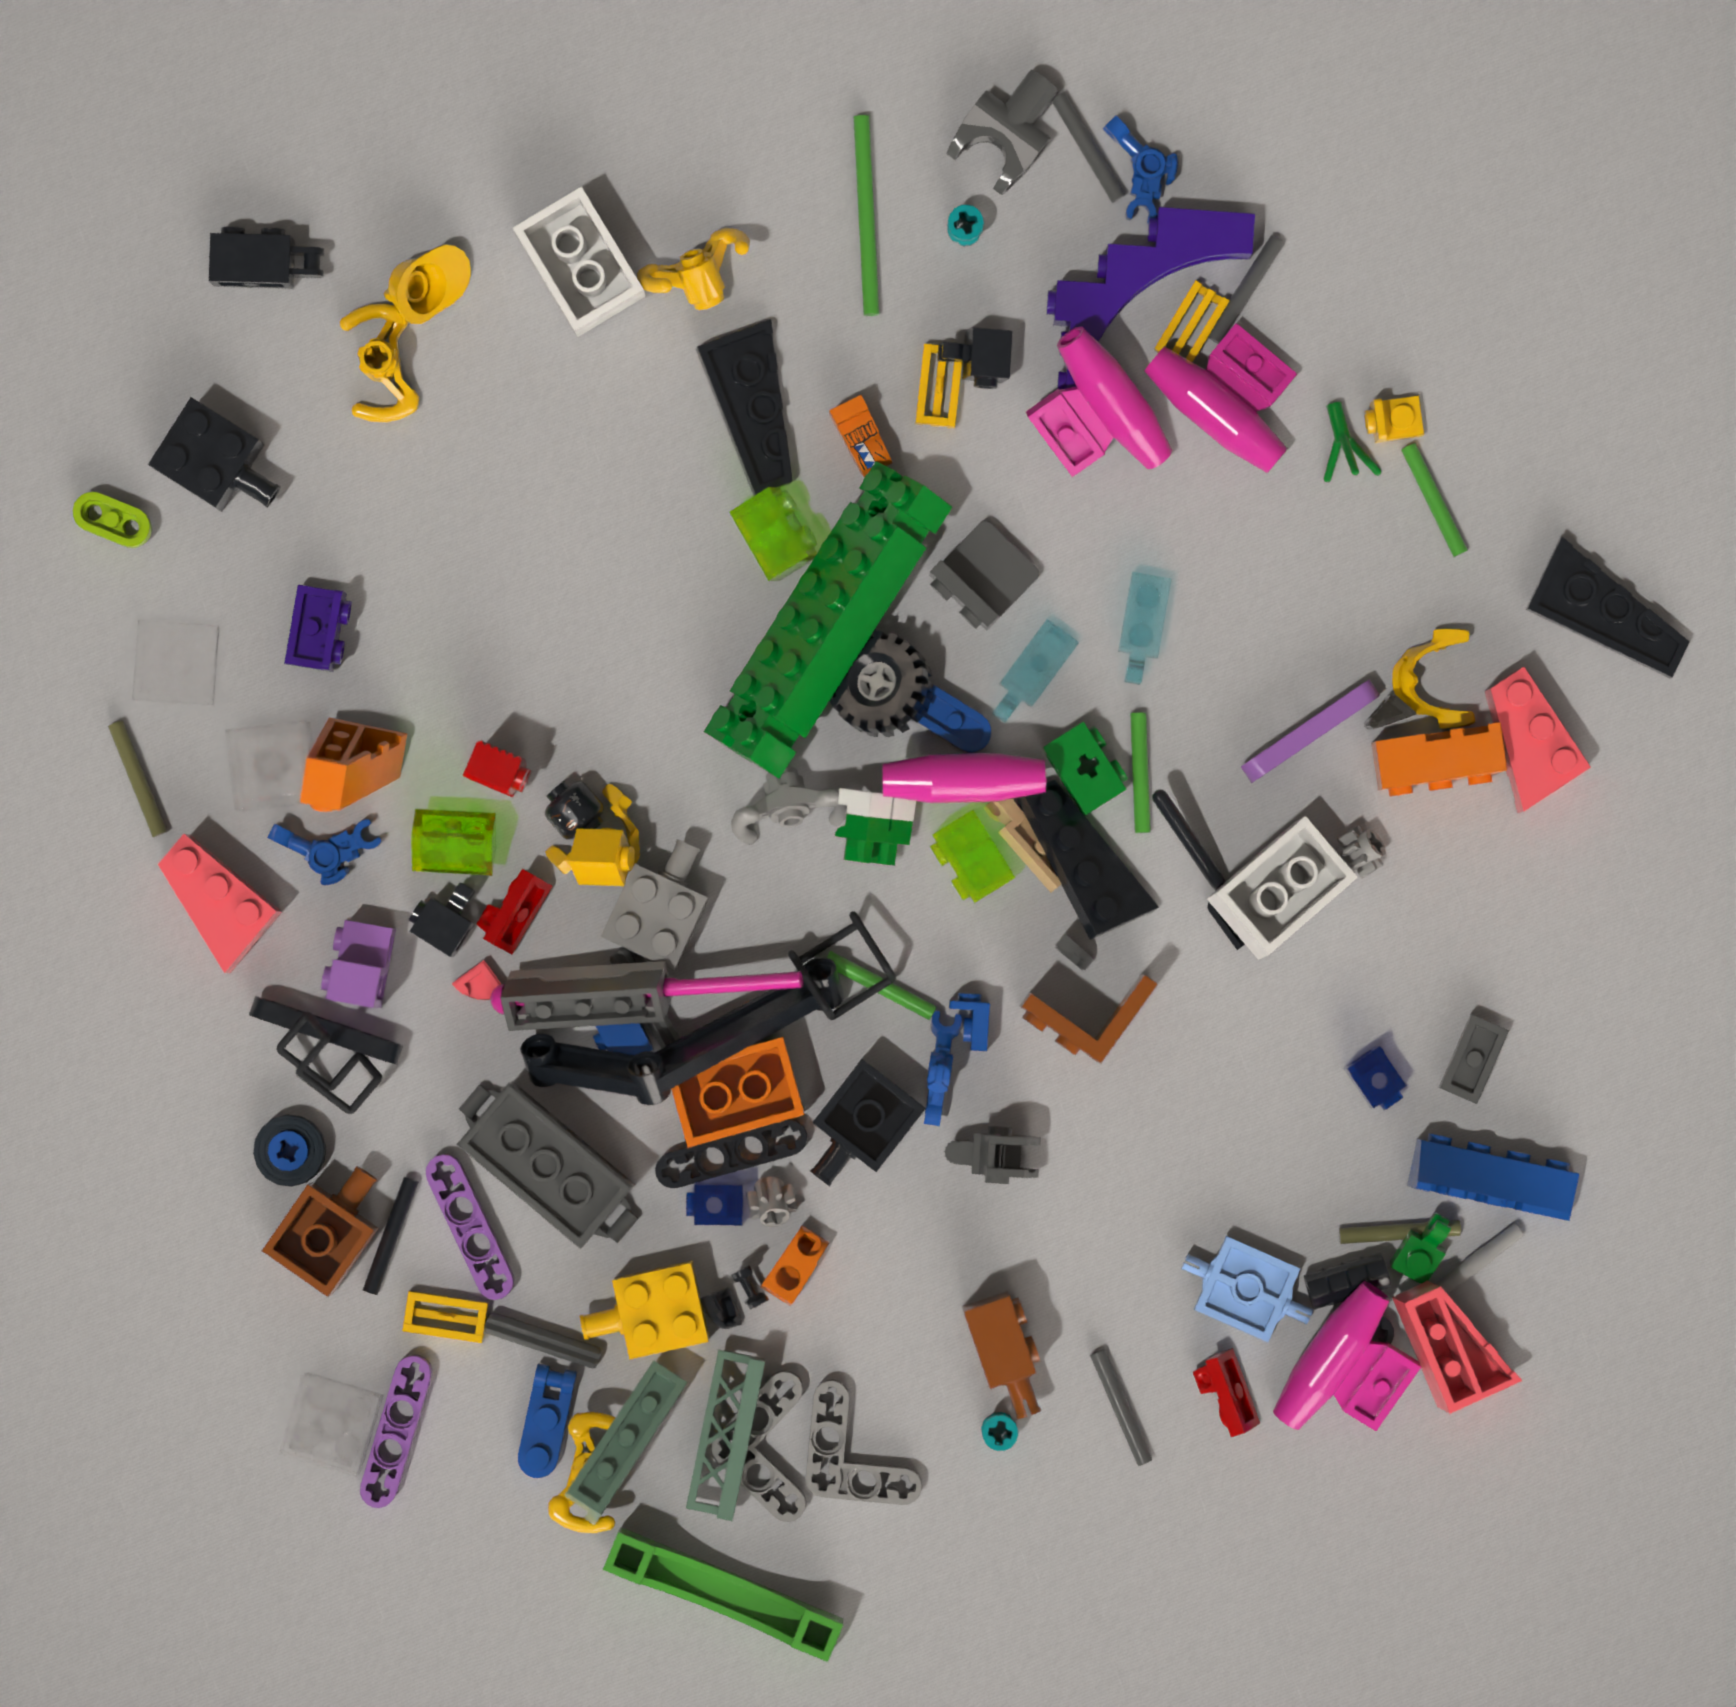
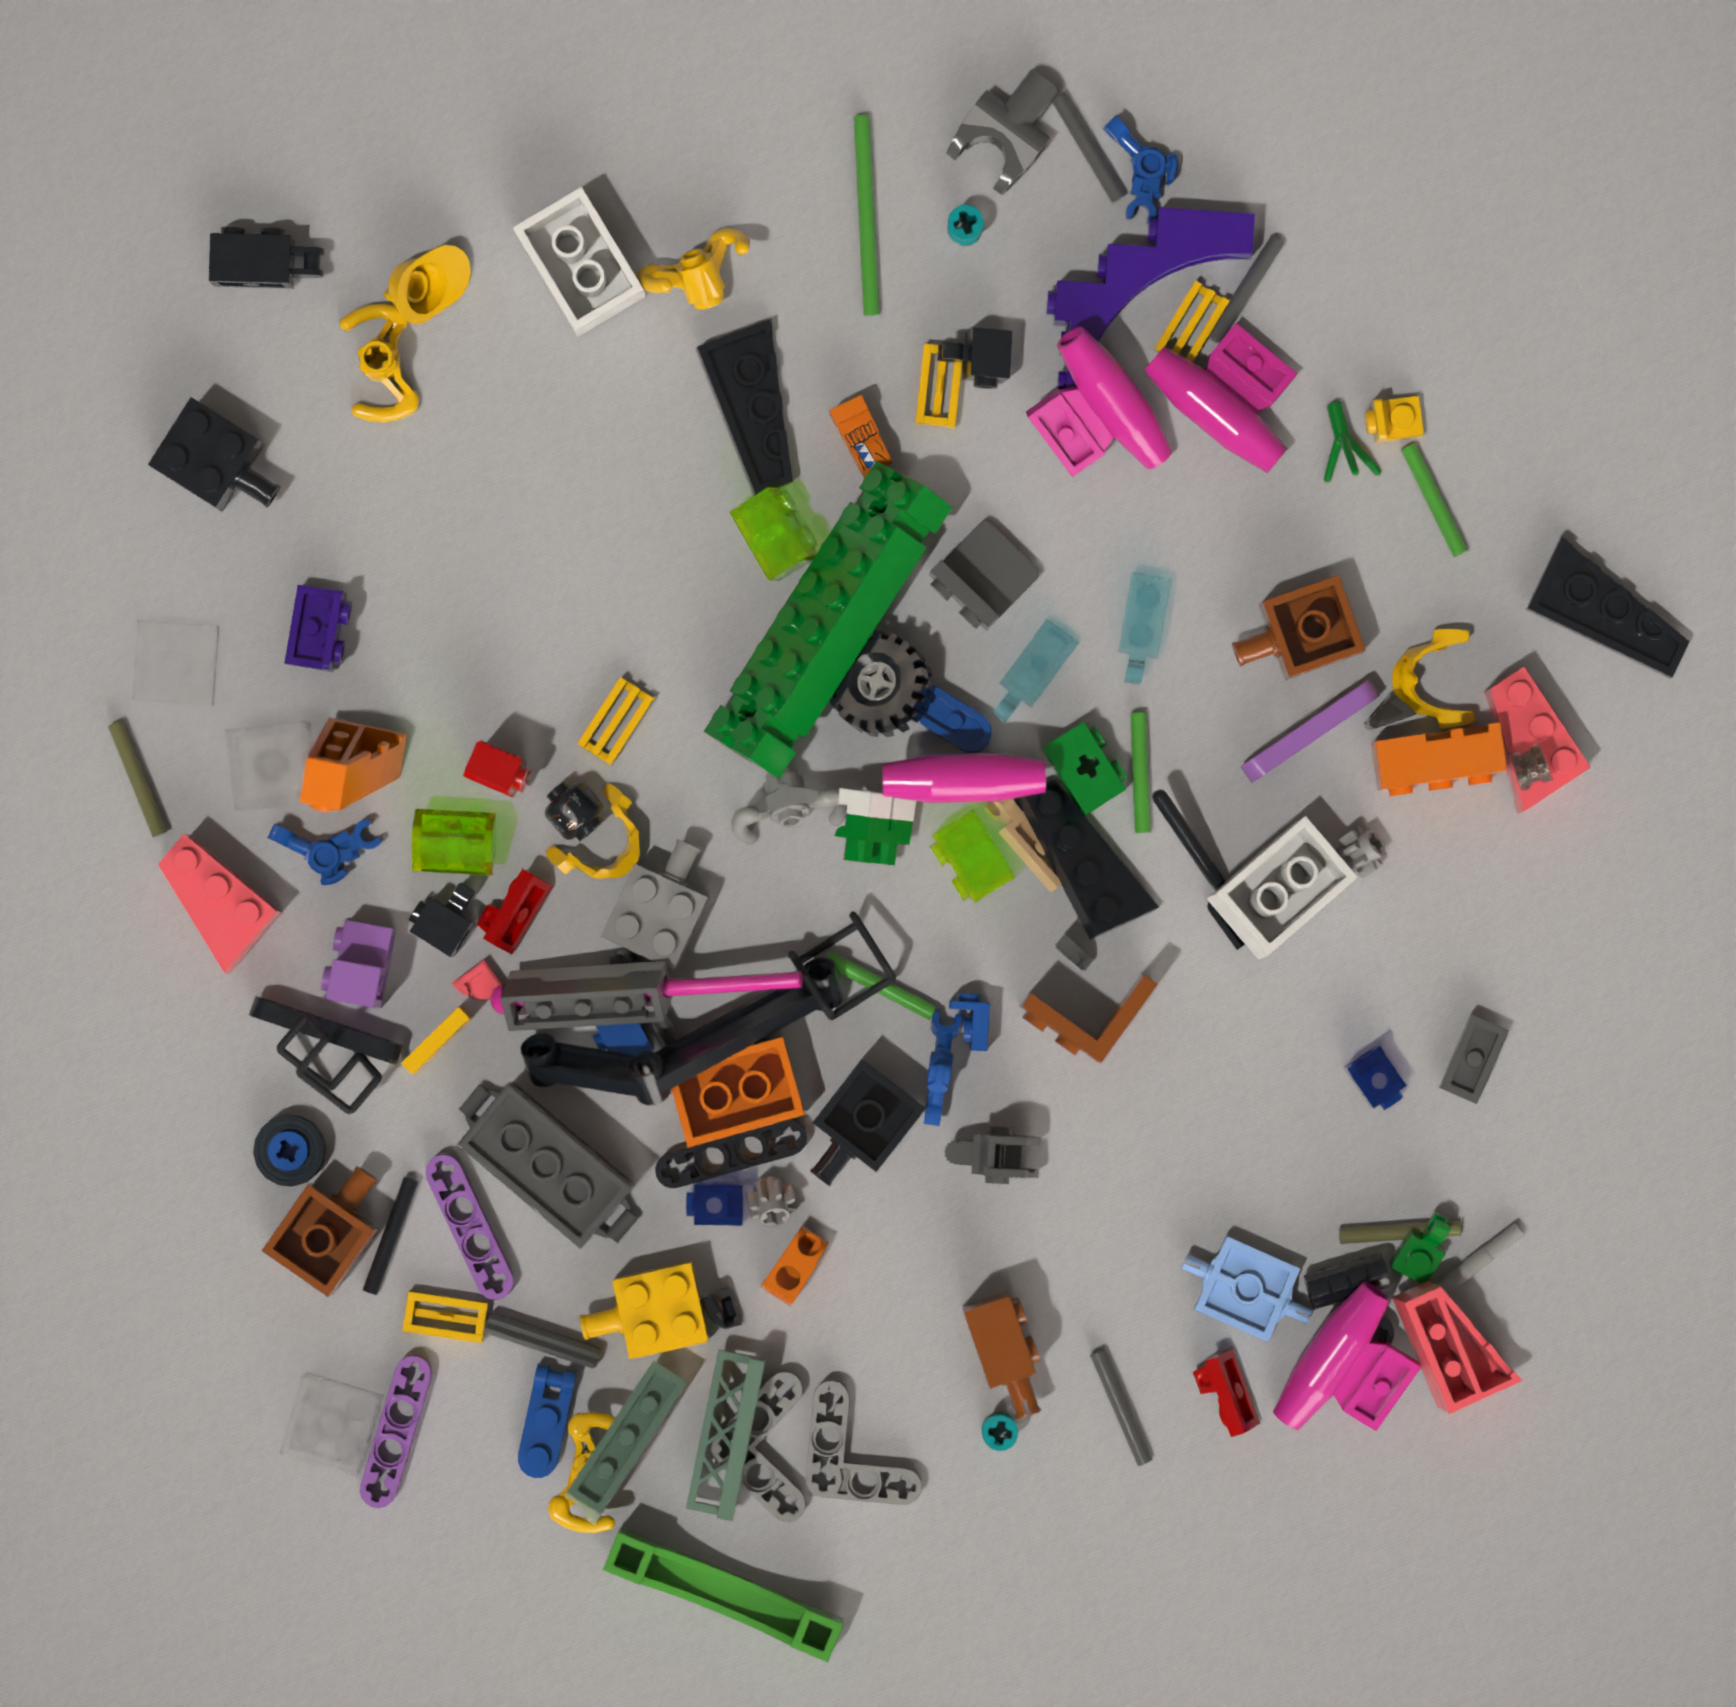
(113, 519): lime plate -> none
(436, 1040): none -> yellow tile
(601, 714): none -> yellow tile
(601, 857): yellow brick -> none
(753, 1299): black piece -> none
(1305, 630): none -> dark orange brick
(1493, 1179): blue wedge -> none
(1530, 766): none -> clear smoke wheel

